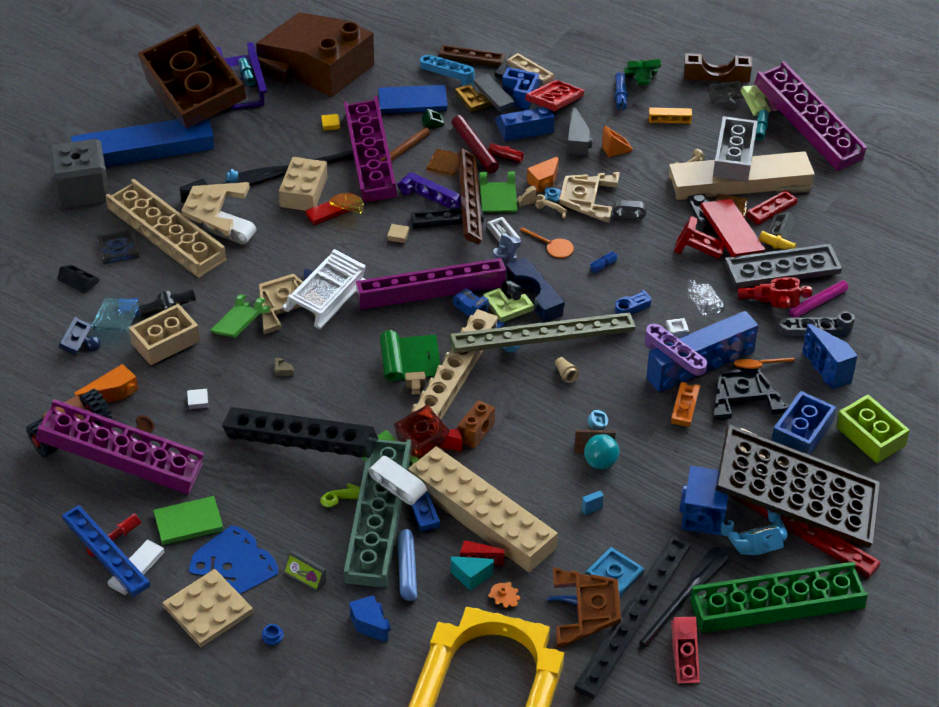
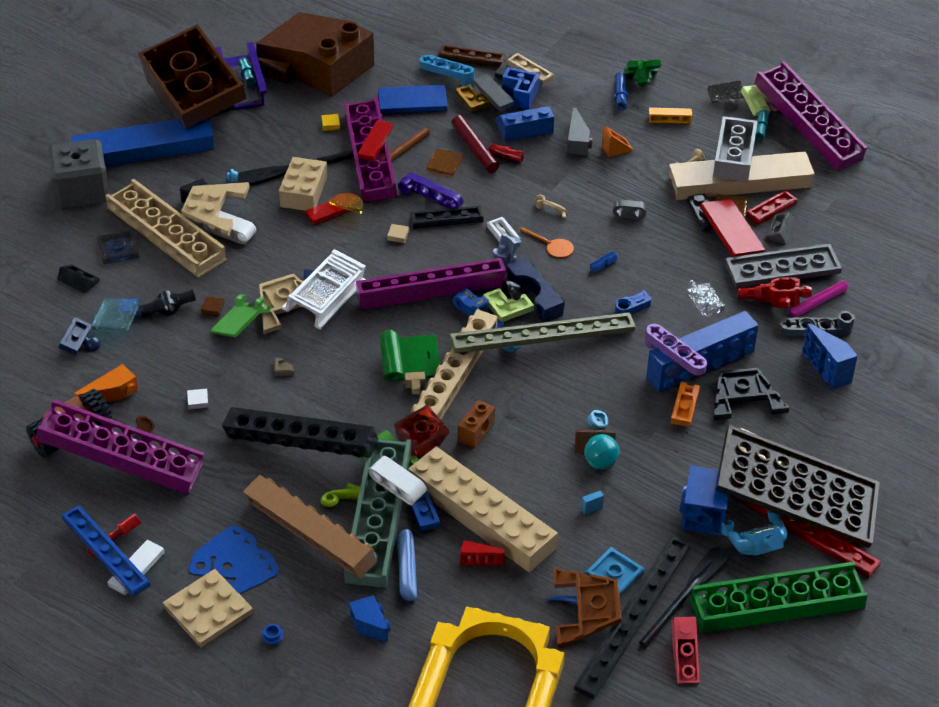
(164, 334): tan brick -> none
(188, 520): bright green tile -> none
(212, 306): none -> reddish brown tile
(305, 571): slope -> none
(310, 526): none -> medium nougat brick
(375, 140): none -> red tile
(432, 119): dark green slope -> none
(453, 440): red slope -> none
(470, 197): reddish brown plate -> none
(471, 571): teal slope -> none
(498, 196): bright green flag -> none
(504, 594): orange piece -> none
(528, 197): tan tile -> none
(543, 174): orange slope -> none
(552, 194): dark azure plate -> none
(555, 95): red tile -> none
(567, 371): tan cone -> none
(580, 194): tan wing -> none
(677, 327): white tile -> none
(698, 240): red bracket -> none
(736, 70): reddish brown arch -> none
(752, 364): orange piece -> none
(776, 241): yellow pin -> none
(795, 189): dark tan piece -> none
(804, 423): blue brick -> none
(872, 428): lime brick -> none

